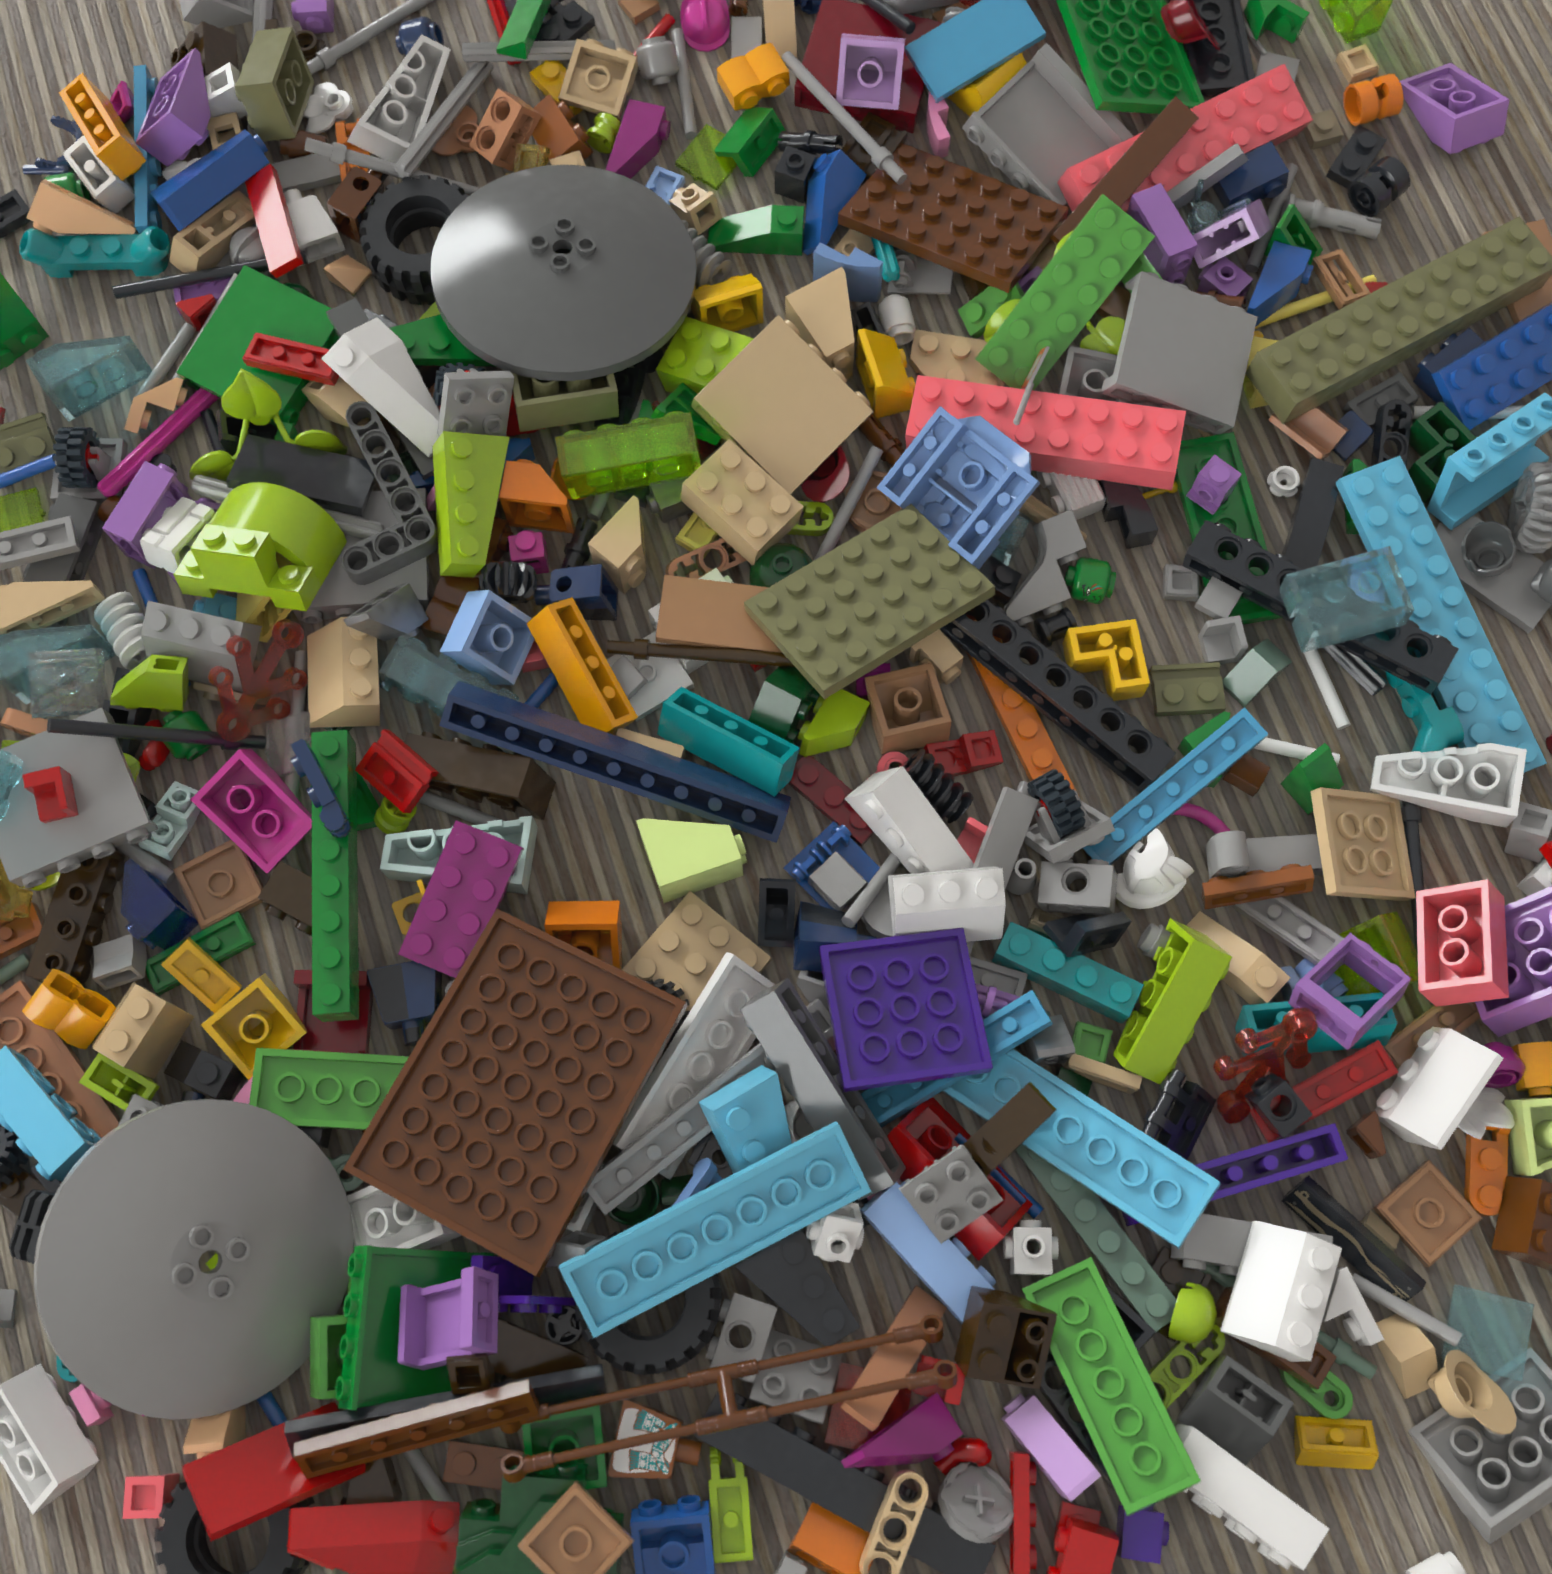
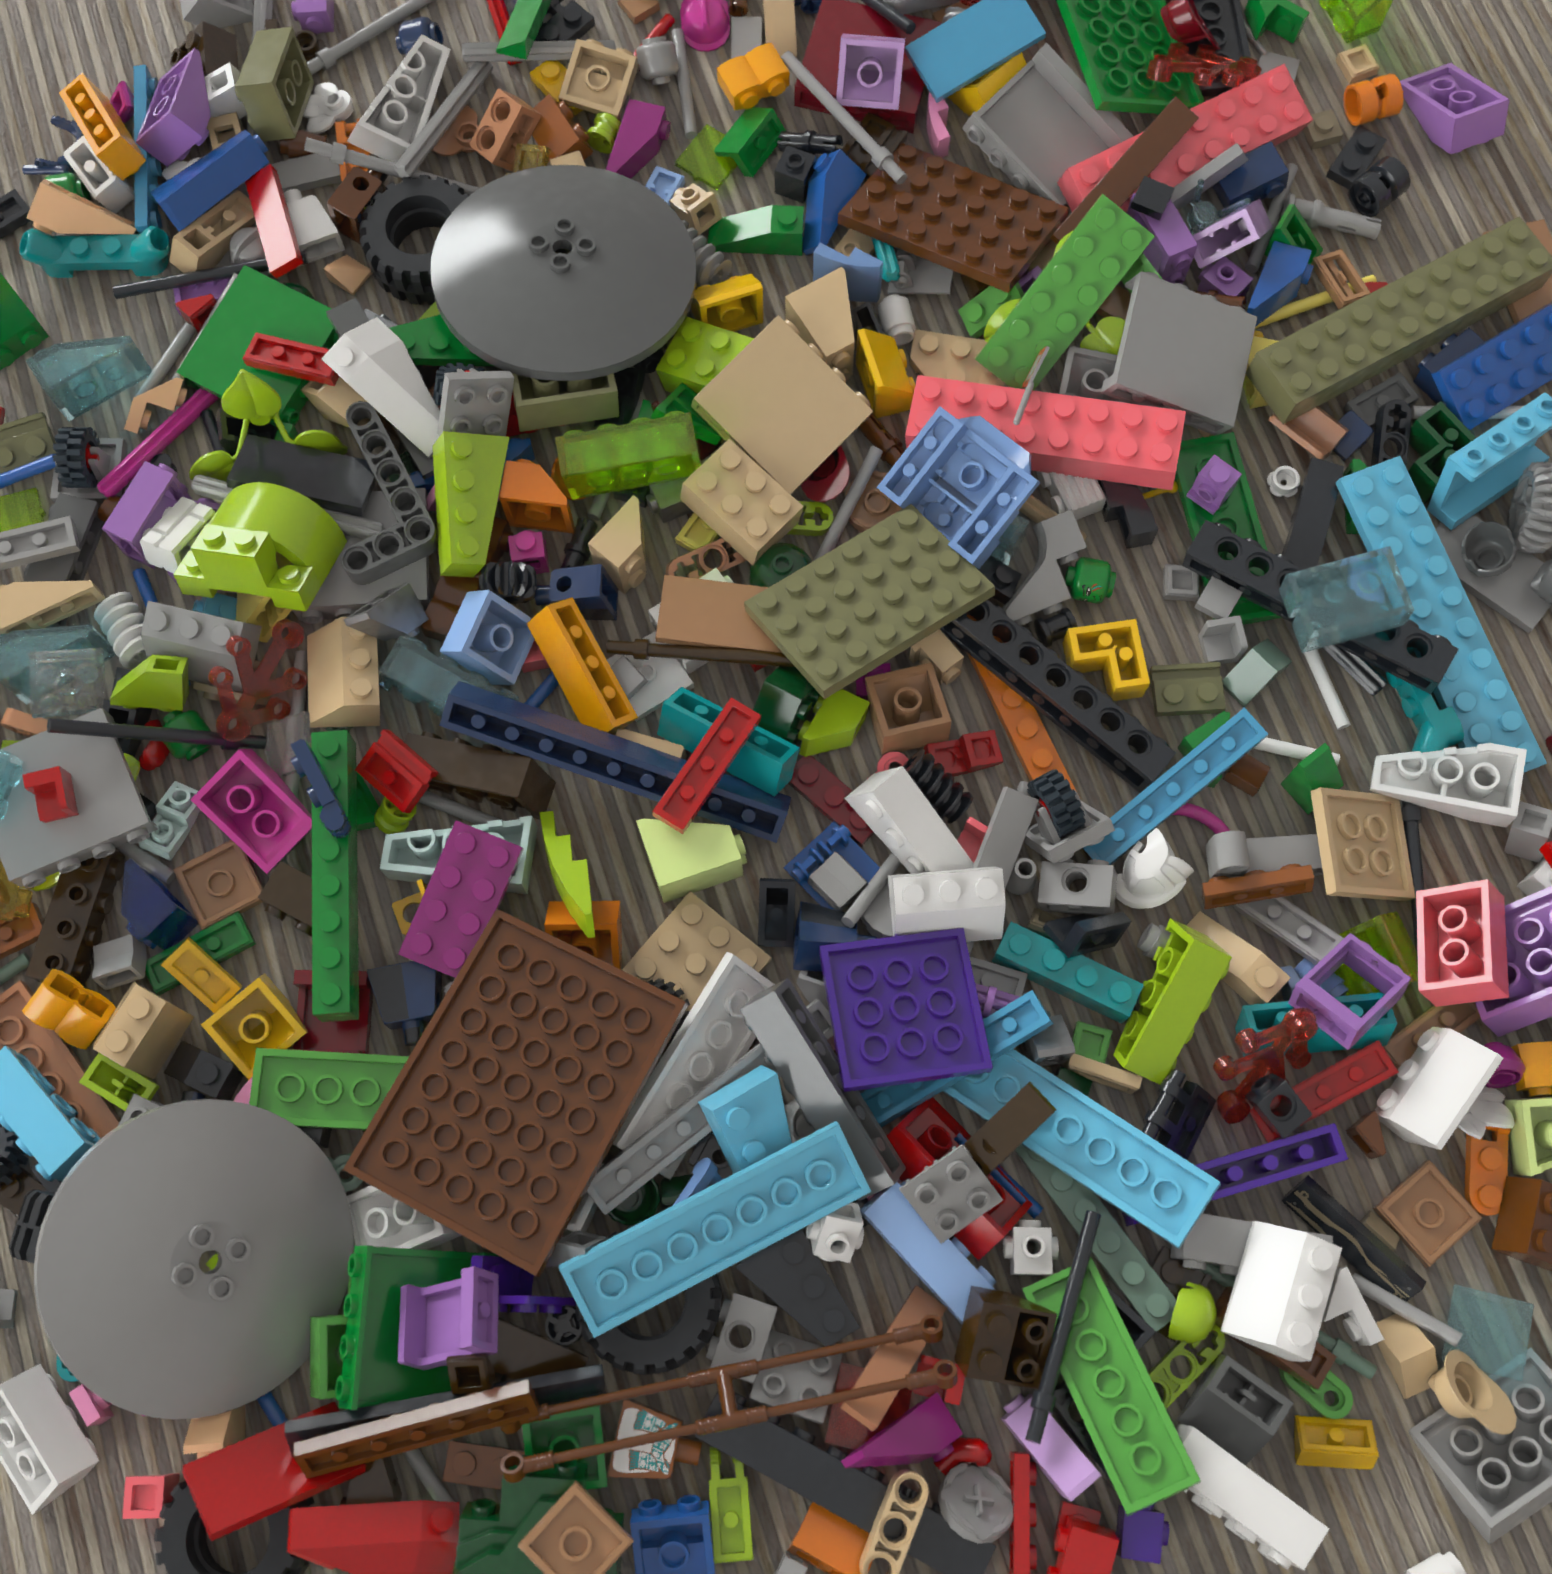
(568, 875): none -> lime slope
(706, 765): none -> red plate
(1043, 1400): none -> black bar
(1152, 198): none -> black tile
(1204, 64): none -> clear red plant

